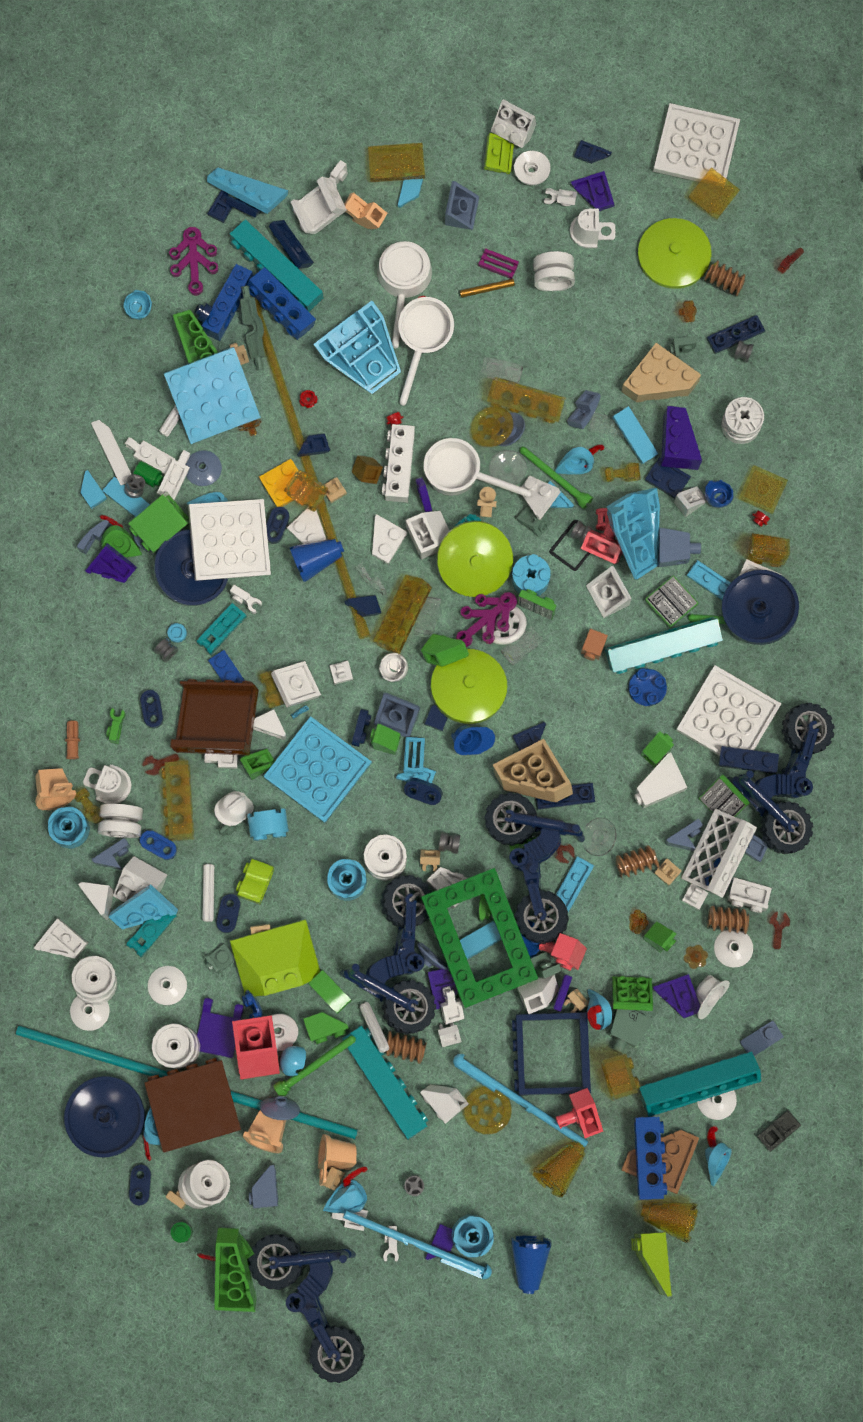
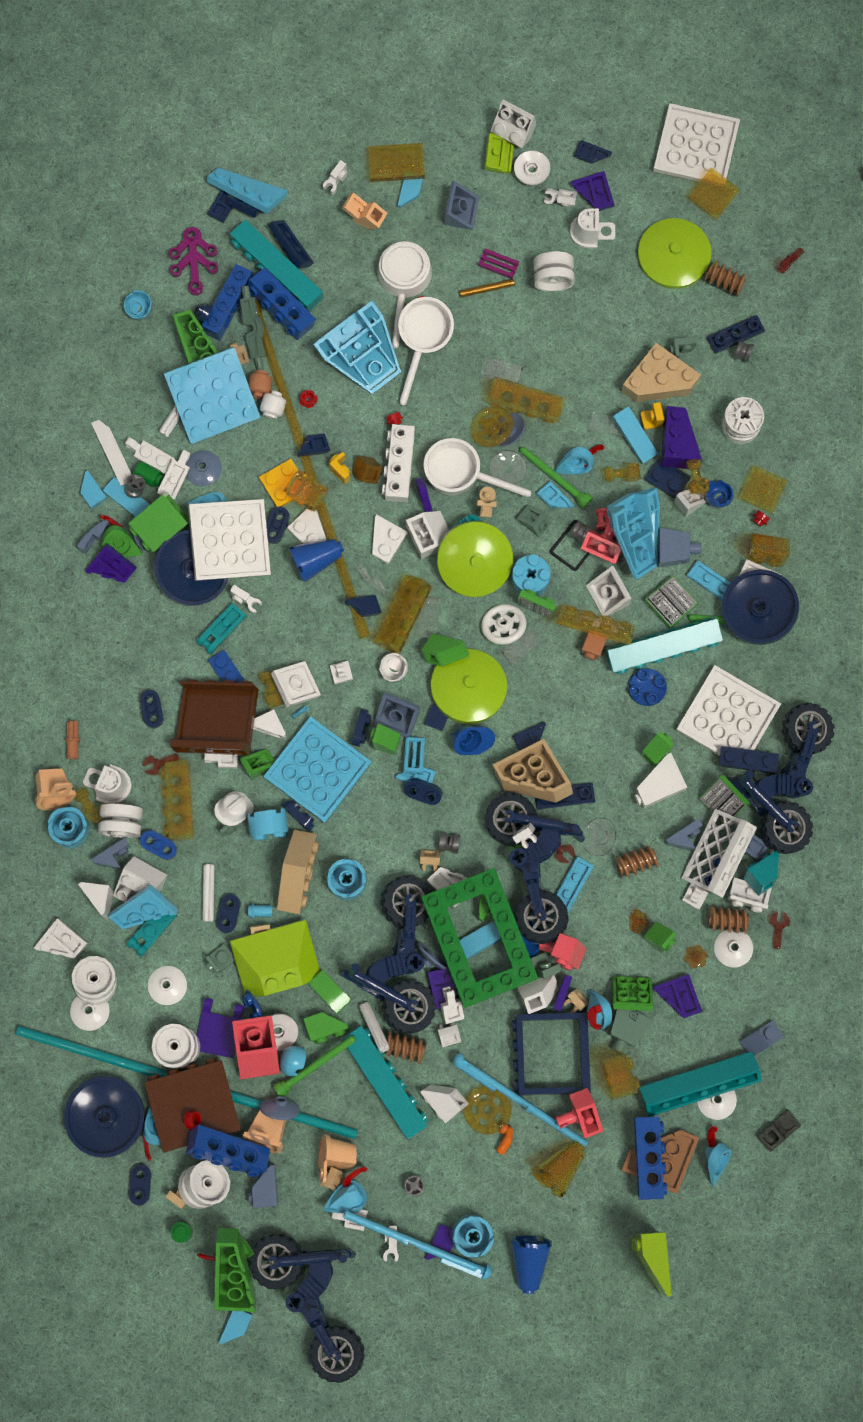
(114, 731): bright green plate -> none
(166, 650): flat silver wheel -> none
(177, 633): medium azure tile -> none
(192, 1119): none -> red plate
(236, 1326): none -> medium azure tile
(238, 1148): none -> blue brick
(250, 426): clear orange plant -> none
(255, 881): lime brick -> none
(259, 910): none -> medium azure pin
(260, 383): none -> nougat head
(273, 405): none -> white head
(297, 872): none -> tan brick
(304, 819): none -> dark blue plate
(319, 206): white panel -> none
(335, 490): tan tile -> none
(340, 471): none -> yellow bracket
(385, 869): white wheel -> none
(488, 617): magenta plant -> none
(507, 1139): none -> orange arm
(524, 833): none -> white tile
(542, 495): white wing -> none
(585, 409): sand blue slope -> none
(595, 624): none -> clear yellow plate
(653, 418): none -> yellow bracket
(667, 872): tan tile -> none
(671, 1217): clear yellow cone -> none
(688, 311): clear orange plant -> none
(698, 485): none -> clear yellow leg
(708, 994): white piece -> none
(763, 874): none -> teal slope

